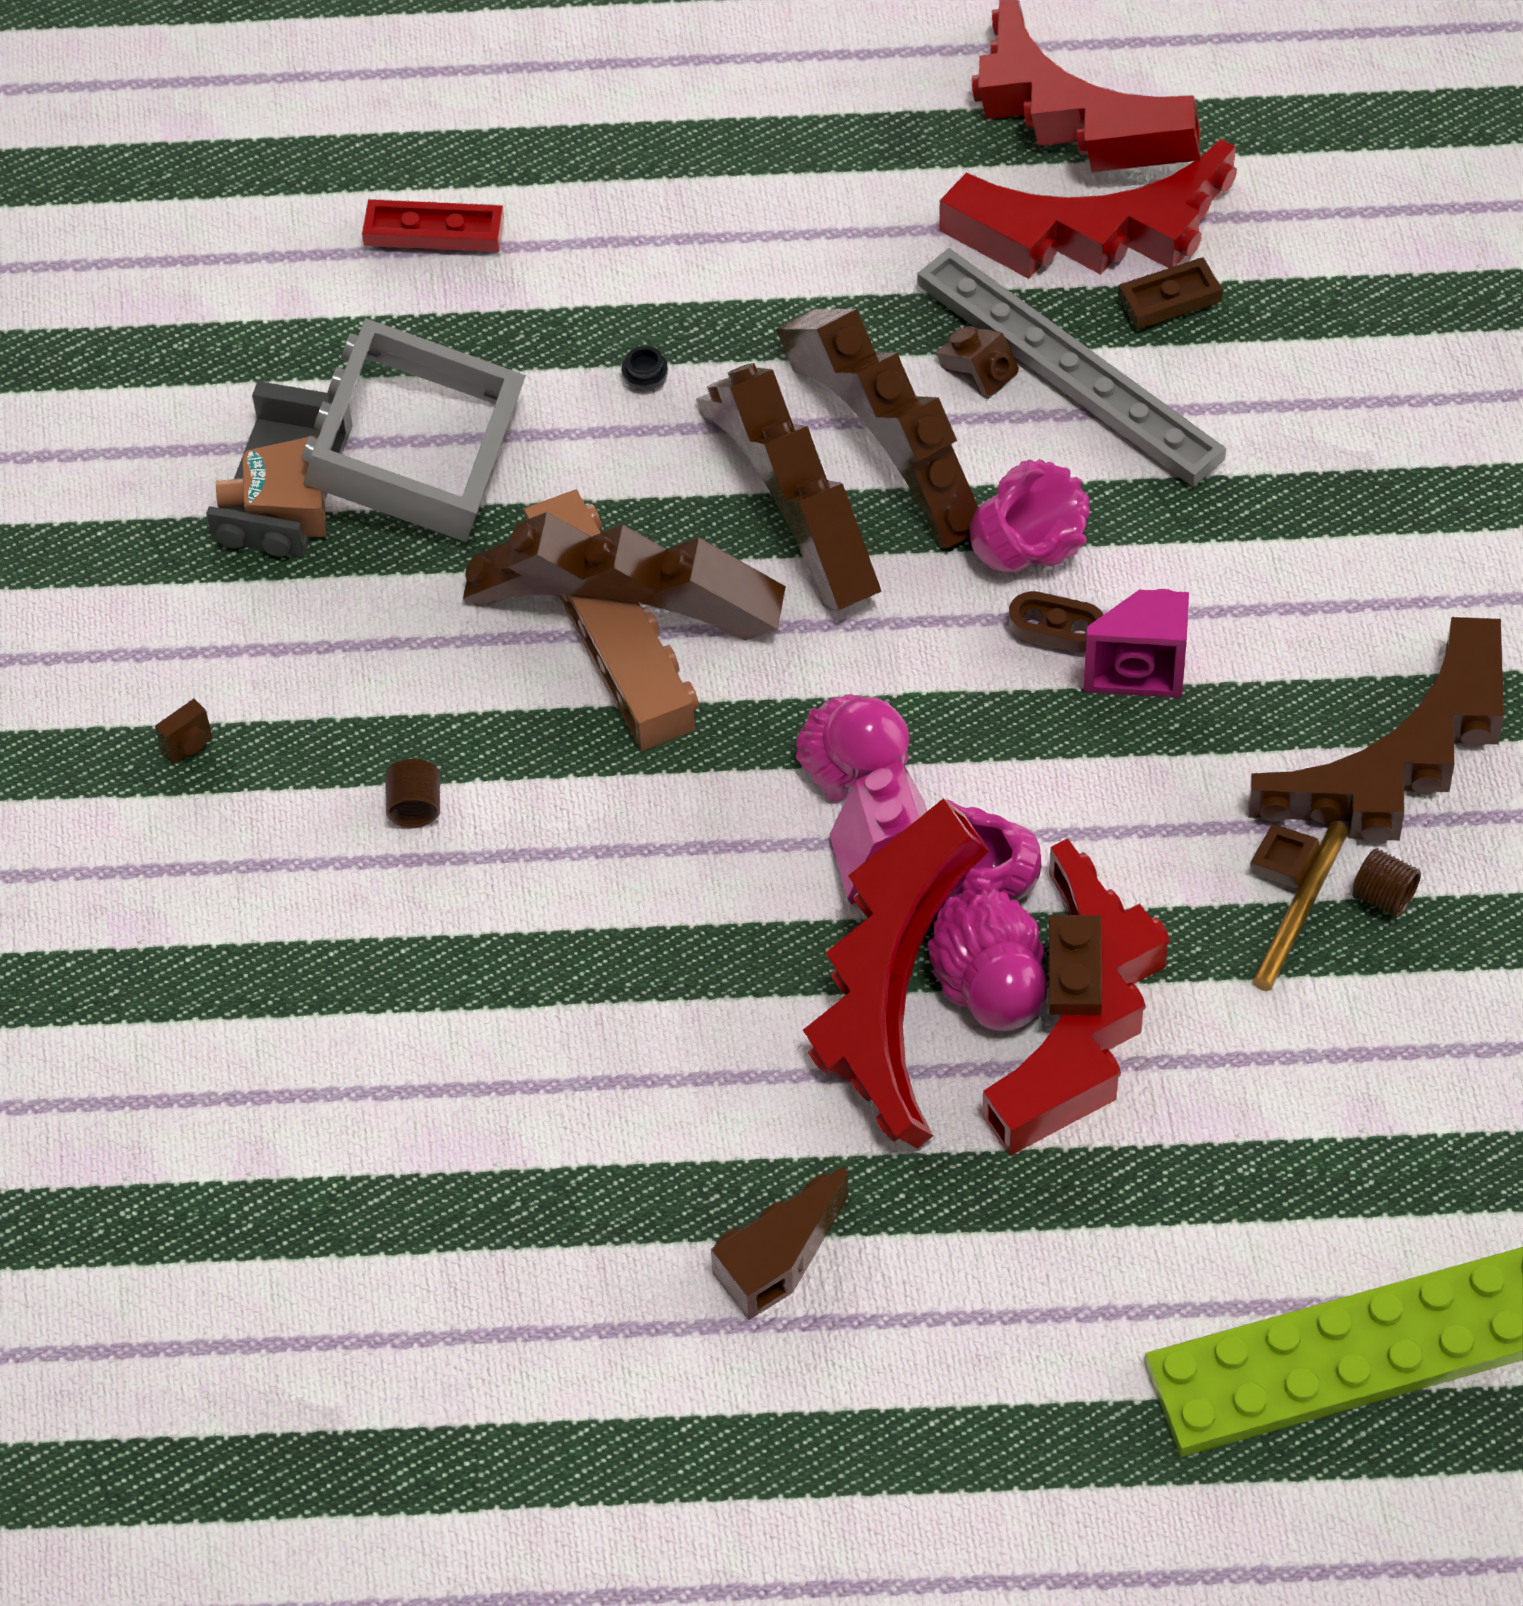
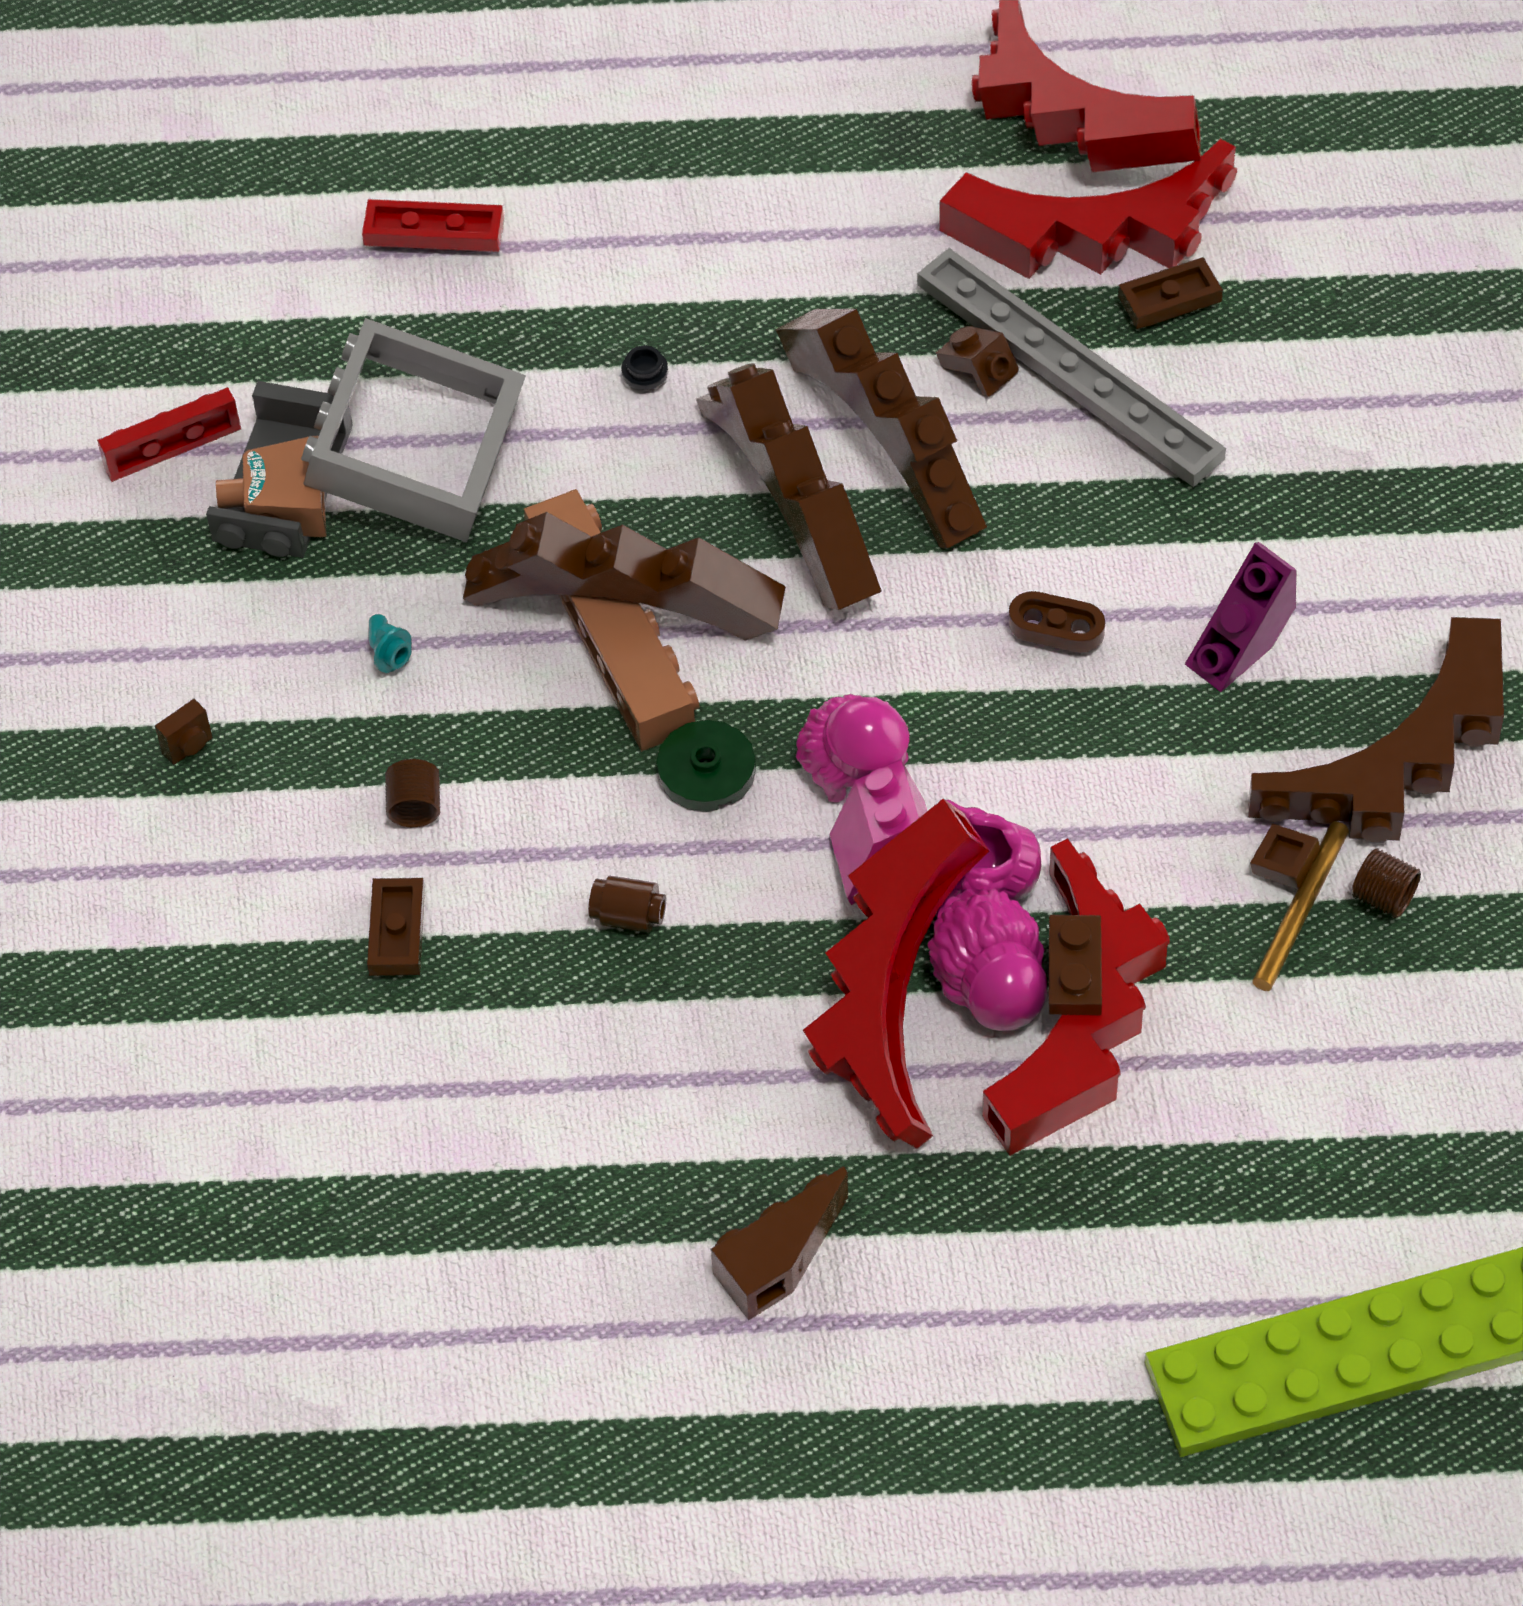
(169, 434): none -> red plate
(390, 644): none -> teal plate
(396, 926): none -> reddish brown plate
(627, 903): none -> reddish brown brick
(706, 784): none -> dark green plate
(1031, 518): dark pink hair -> none
(1139, 646): dark pink slope -> none
(1246, 618): none -> magenta slope

